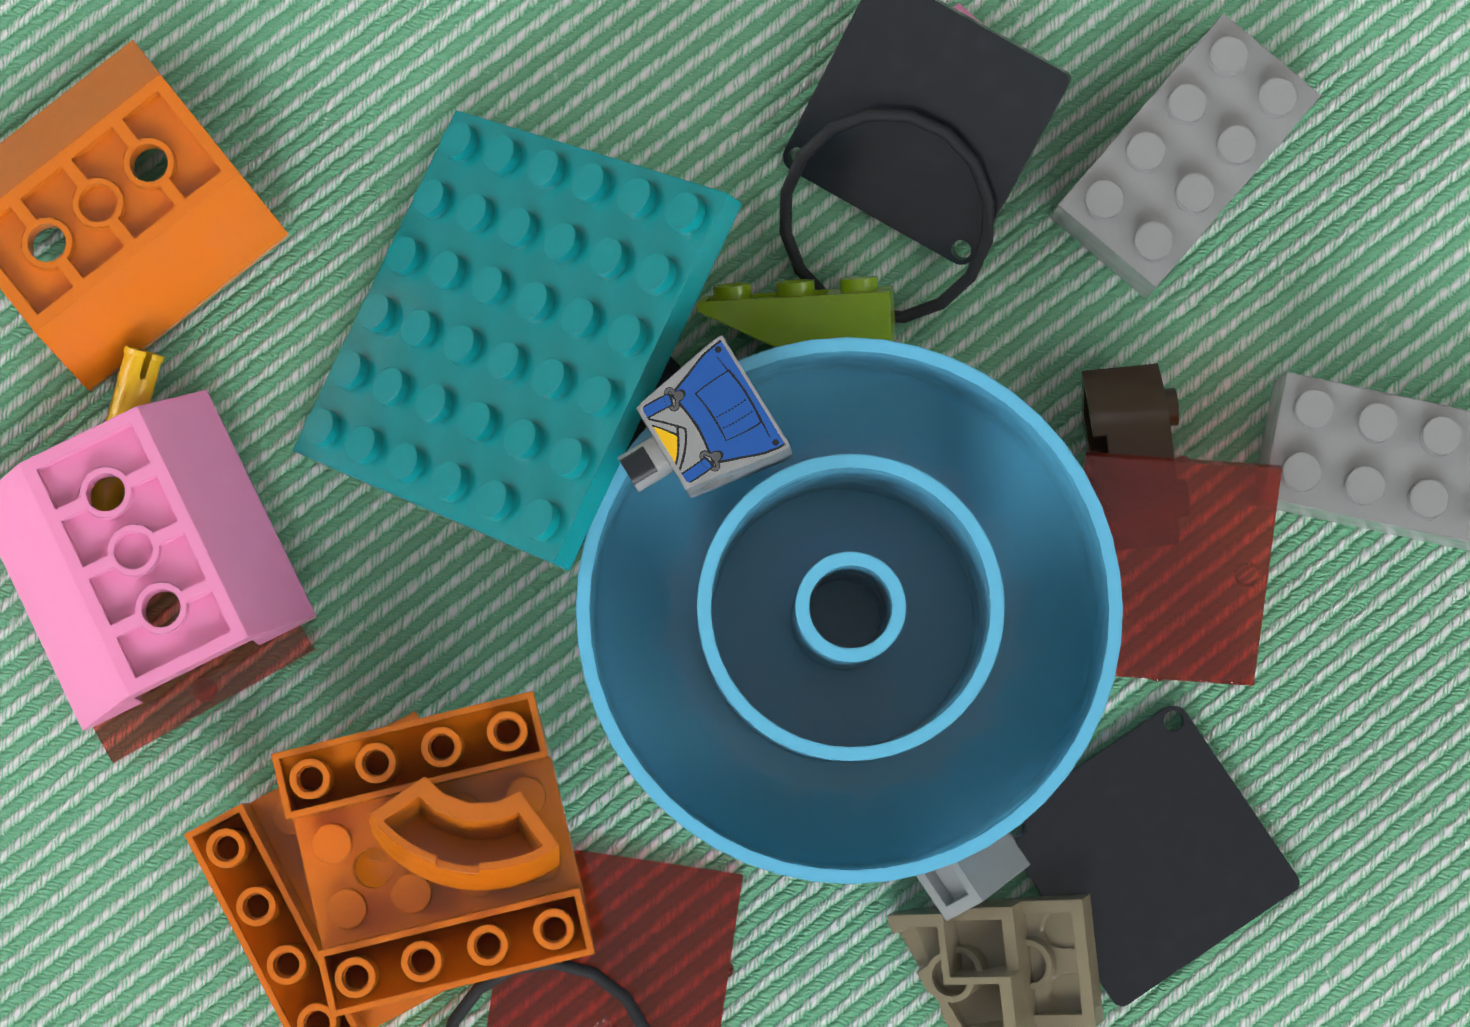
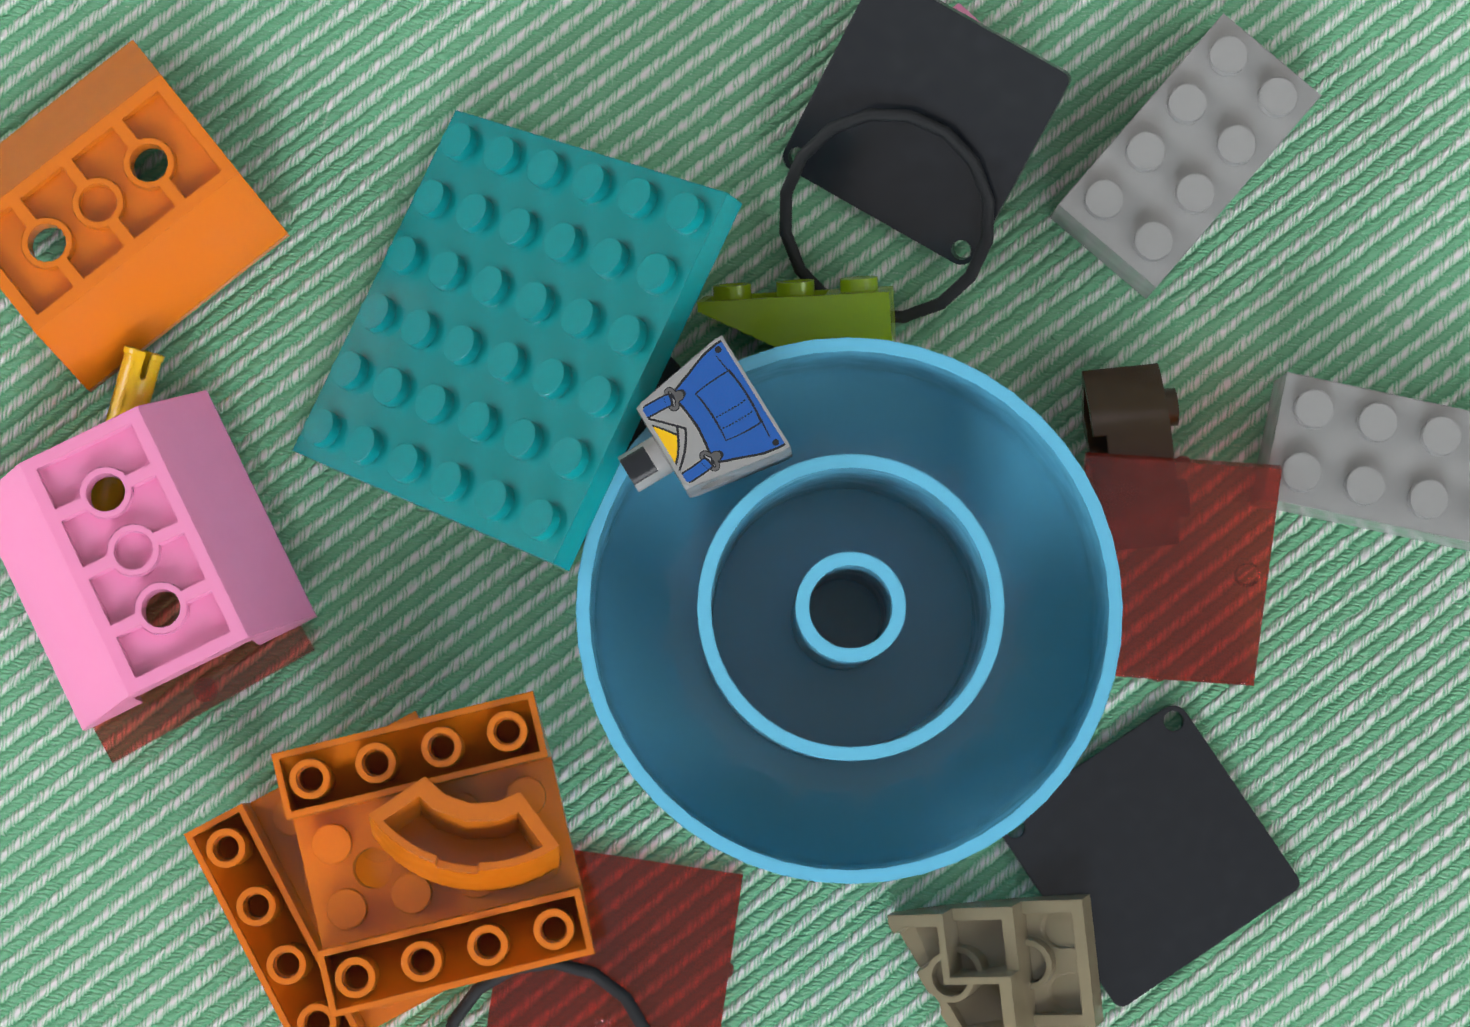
(974, 878): light grey brick -> none

